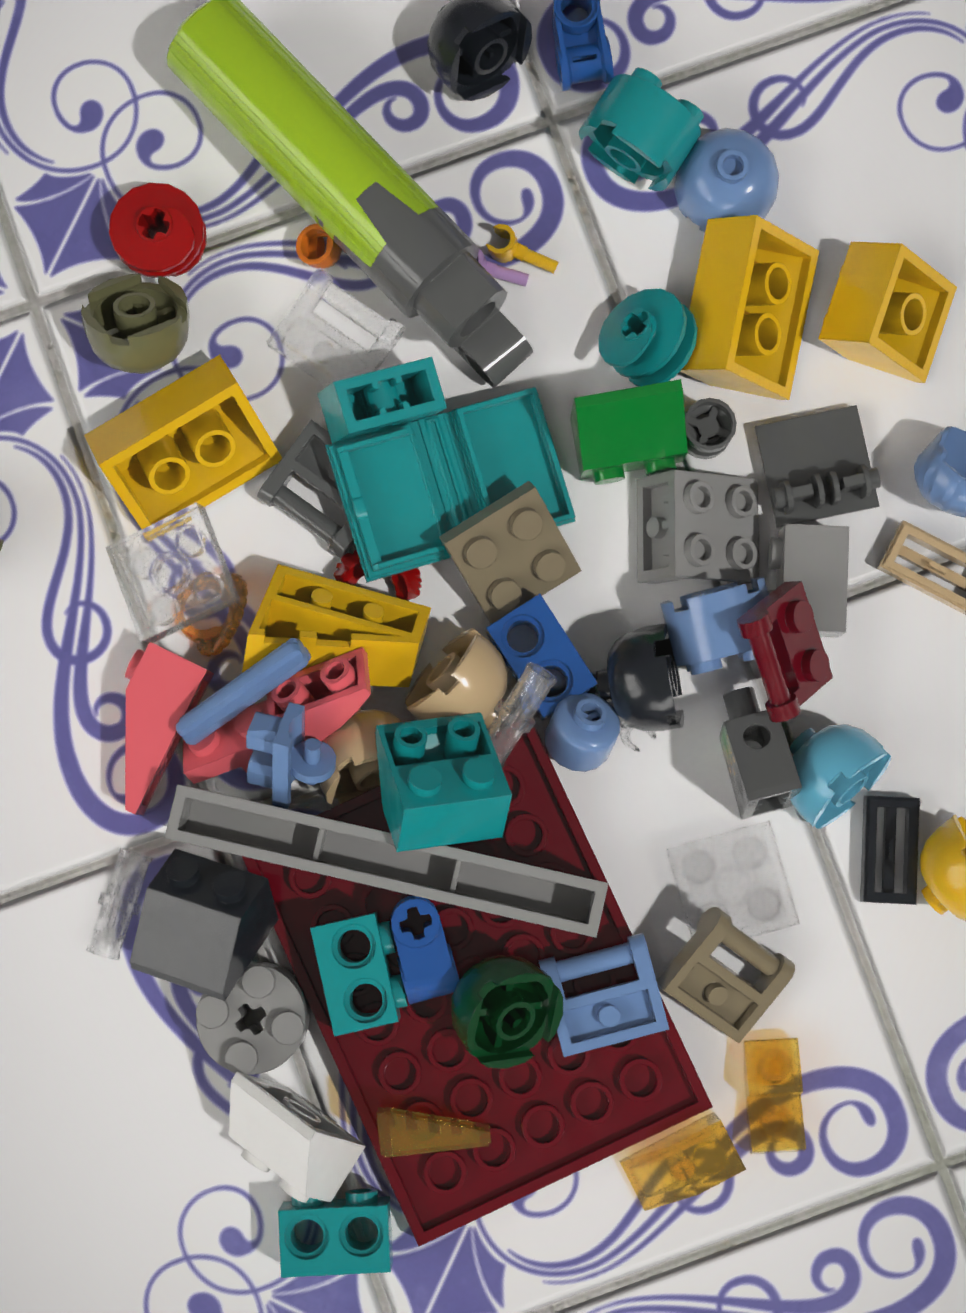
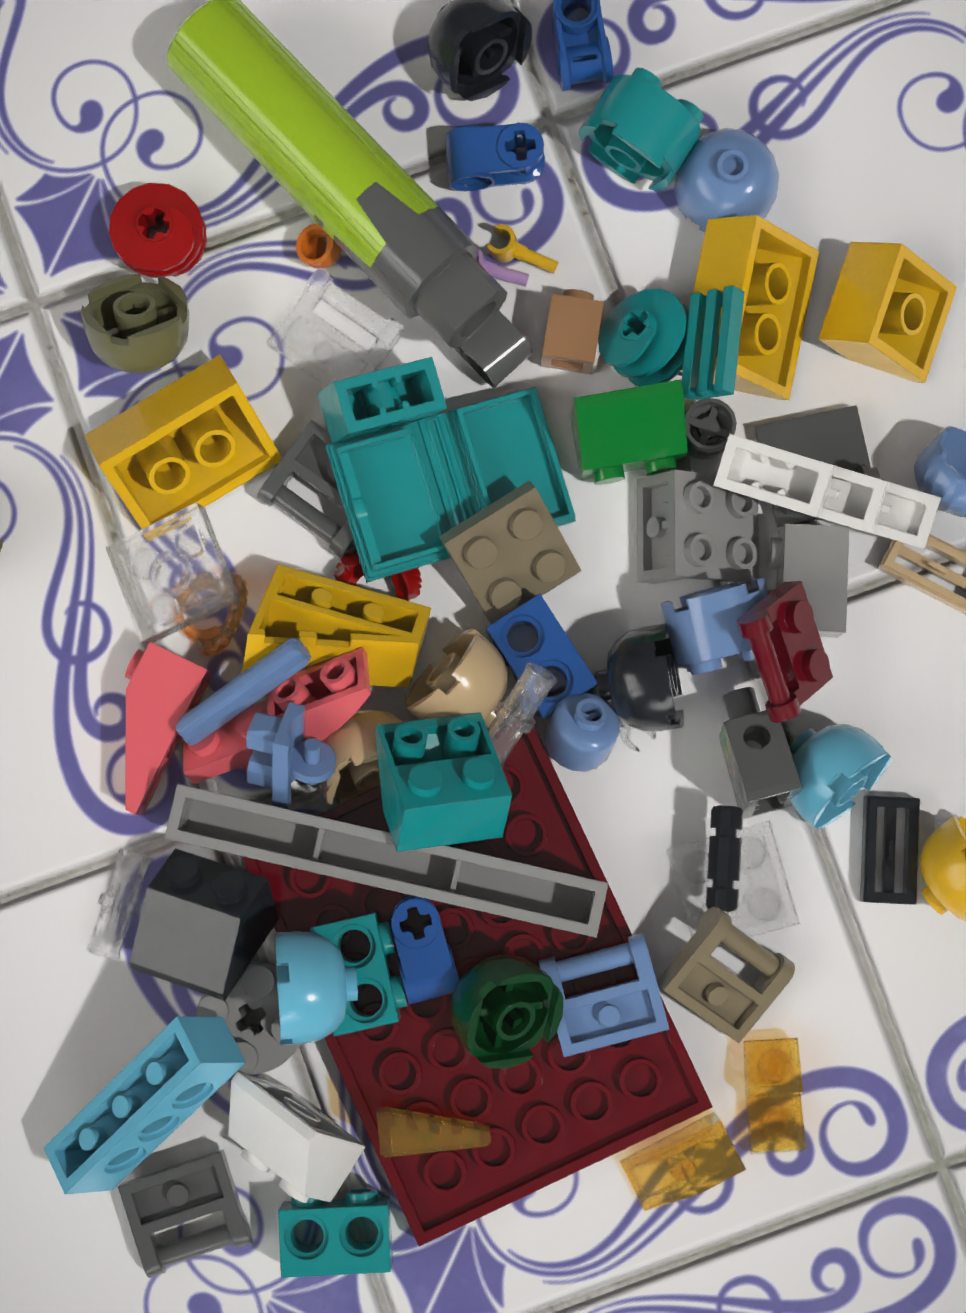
(144, 1104): none -> medium azure brick
(178, 1197): none -> dark grey plate
(311, 986): none -> medium azure cylinder
(487, 156): none -> blue piece
(572, 331): none -> medium nougat brick
(705, 345): none -> teal tile
(724, 857): none -> black axle
(827, 491): none -> white slope

